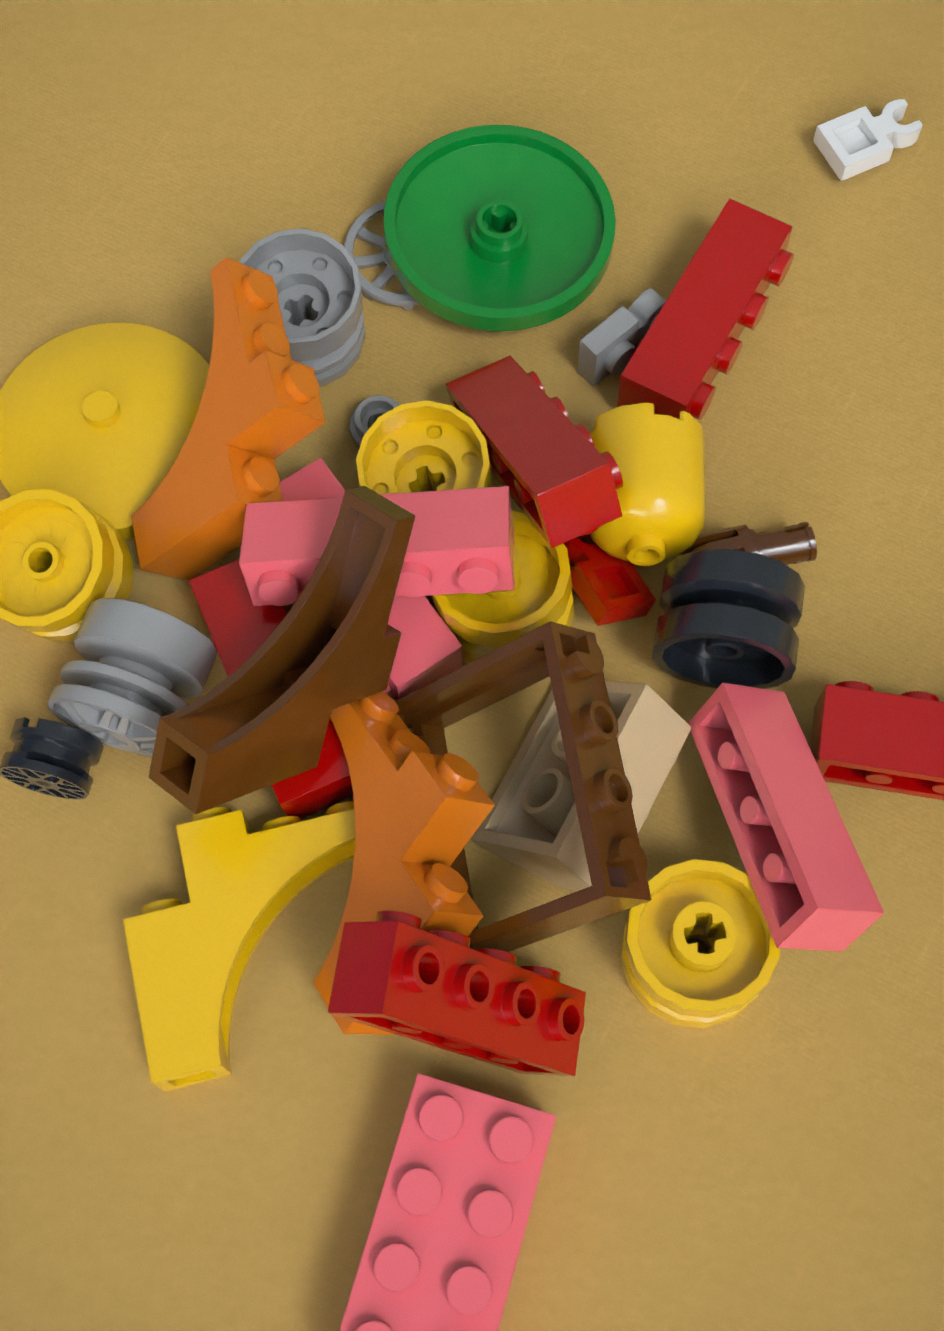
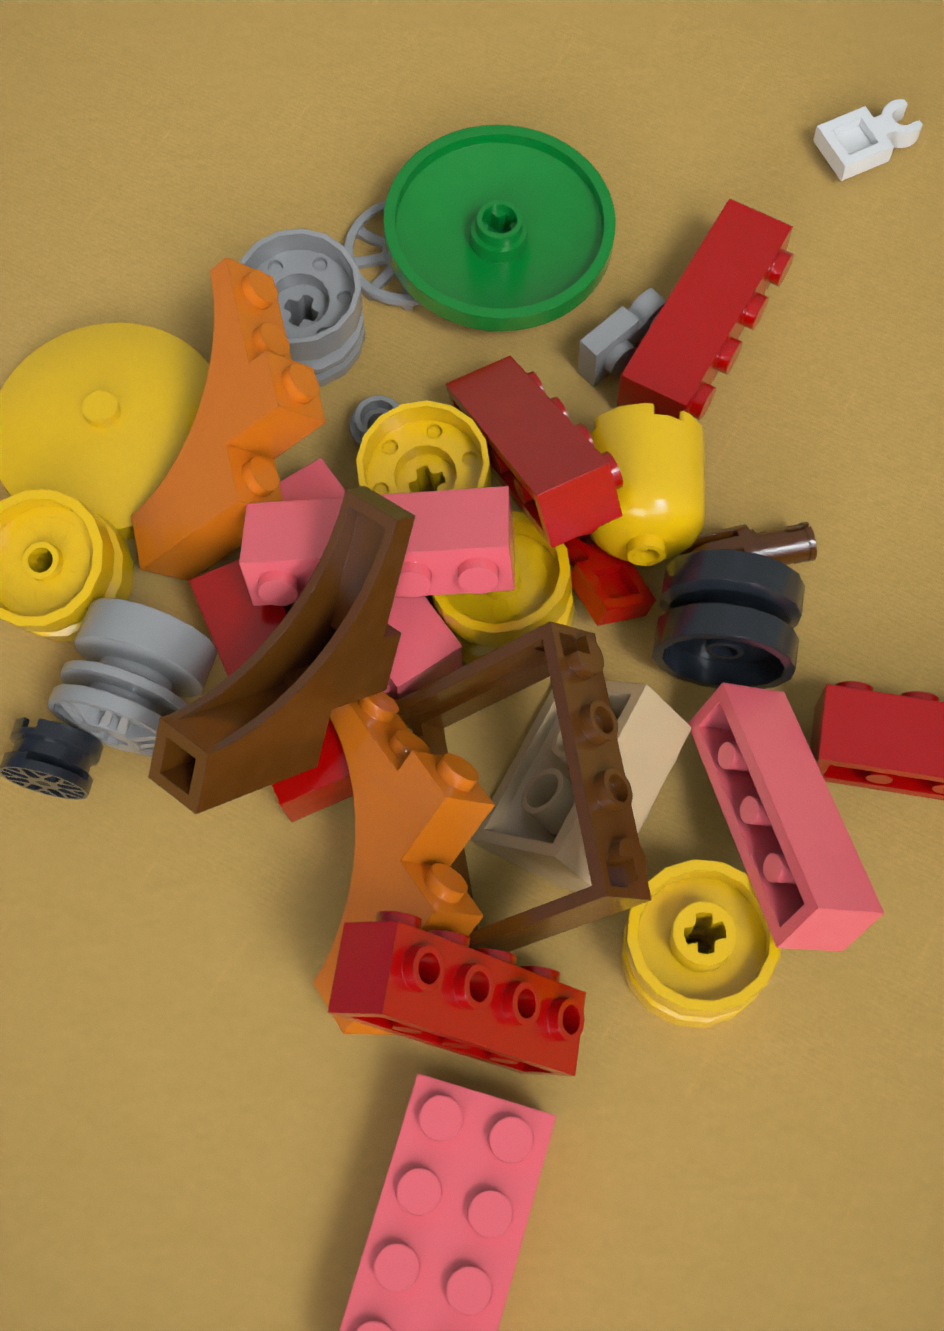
(195, 953): yellow arch -> none

